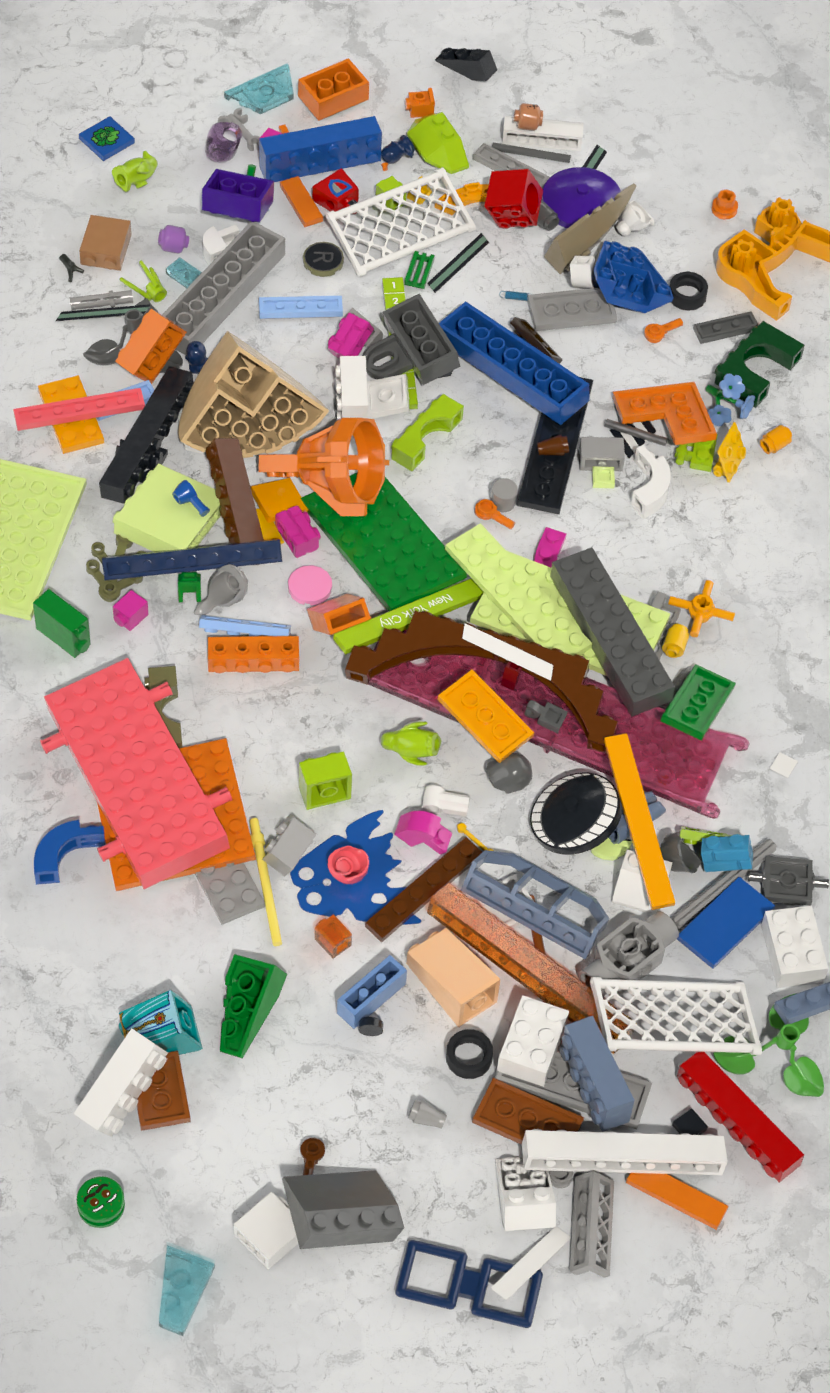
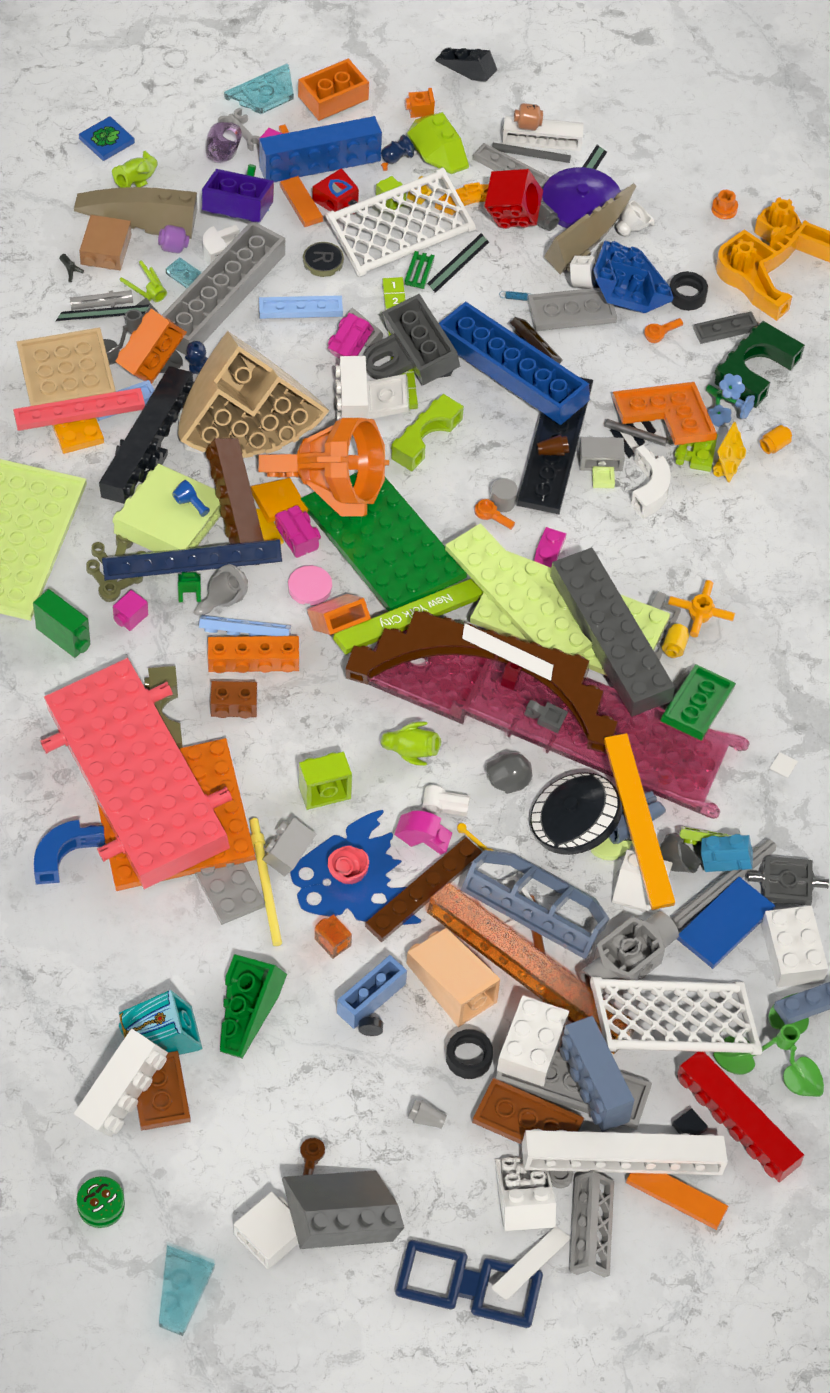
(65, 366): none -> tan plate
(143, 206): none -> dark tan wedge
(233, 699): none -> dark orange brick
(485, 716): light orange plate -> none

